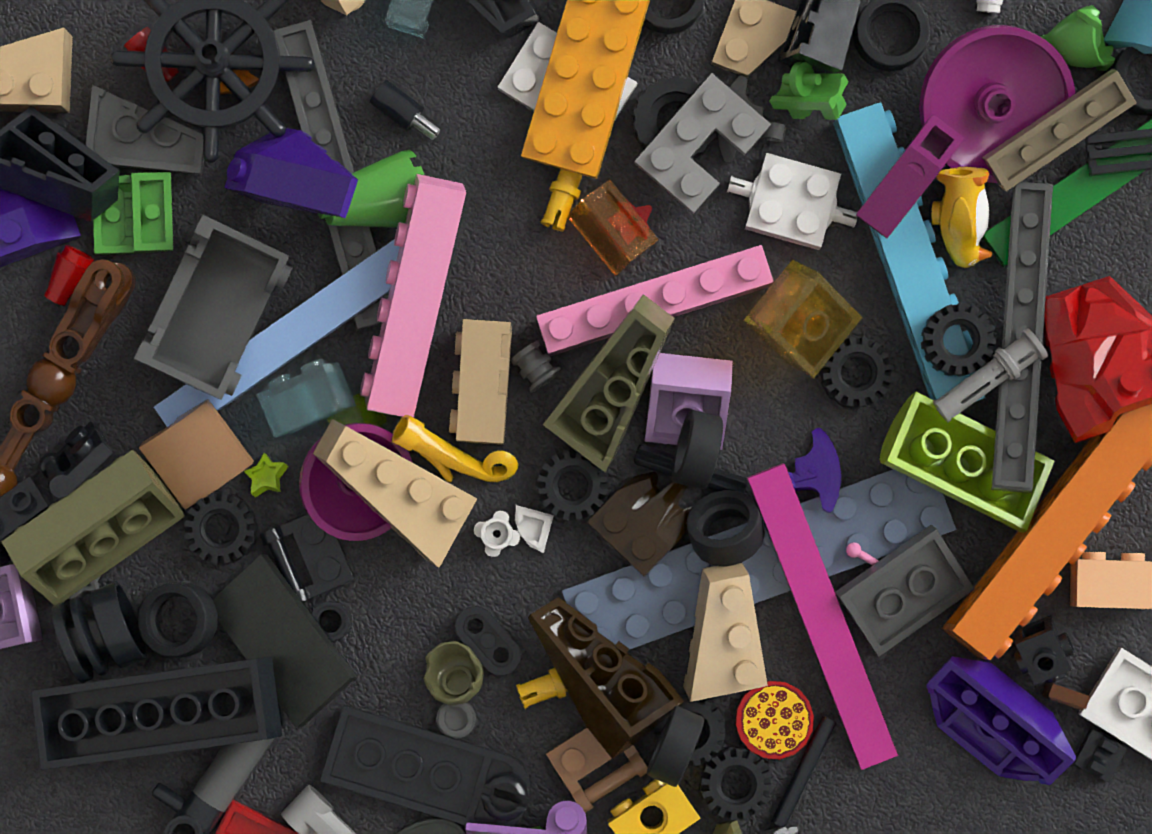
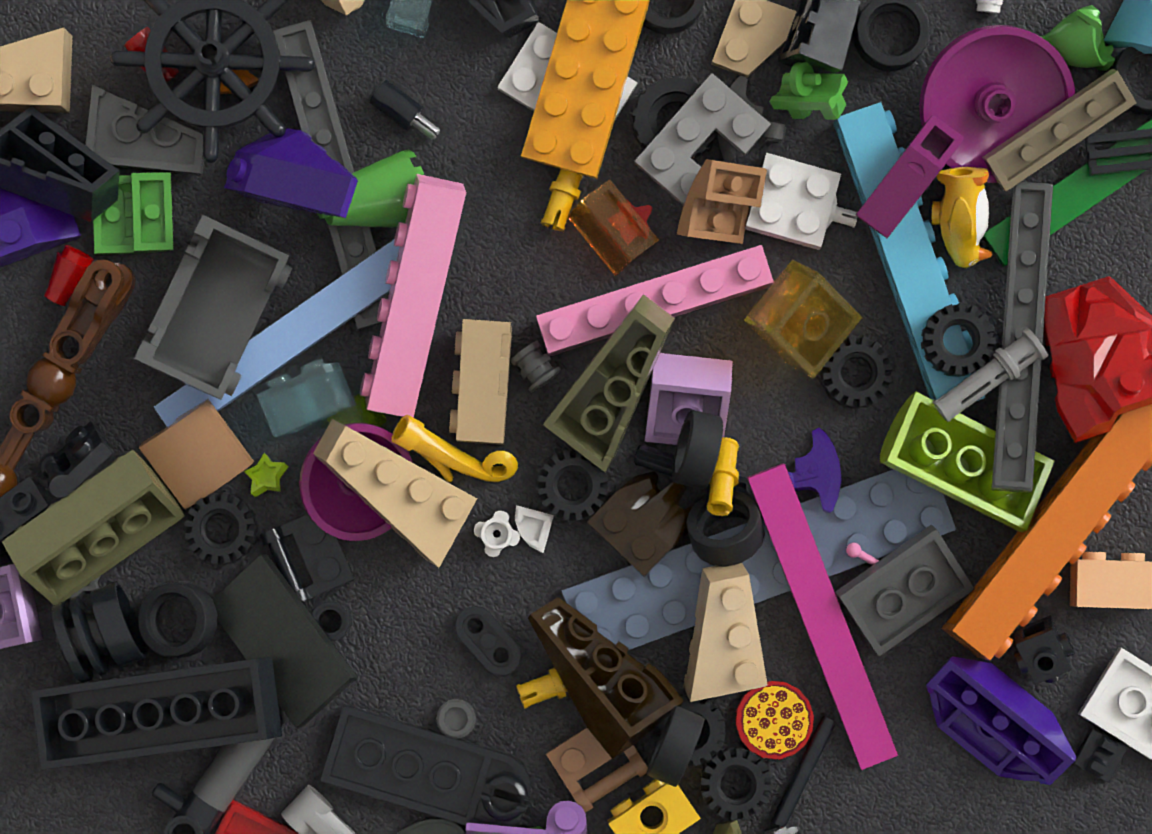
(453, 673): olive hair -> none
(721, 201): none -> medium nougat slope
(724, 479): none -> yellow pin
(1065, 696): reddish brown tile -> none

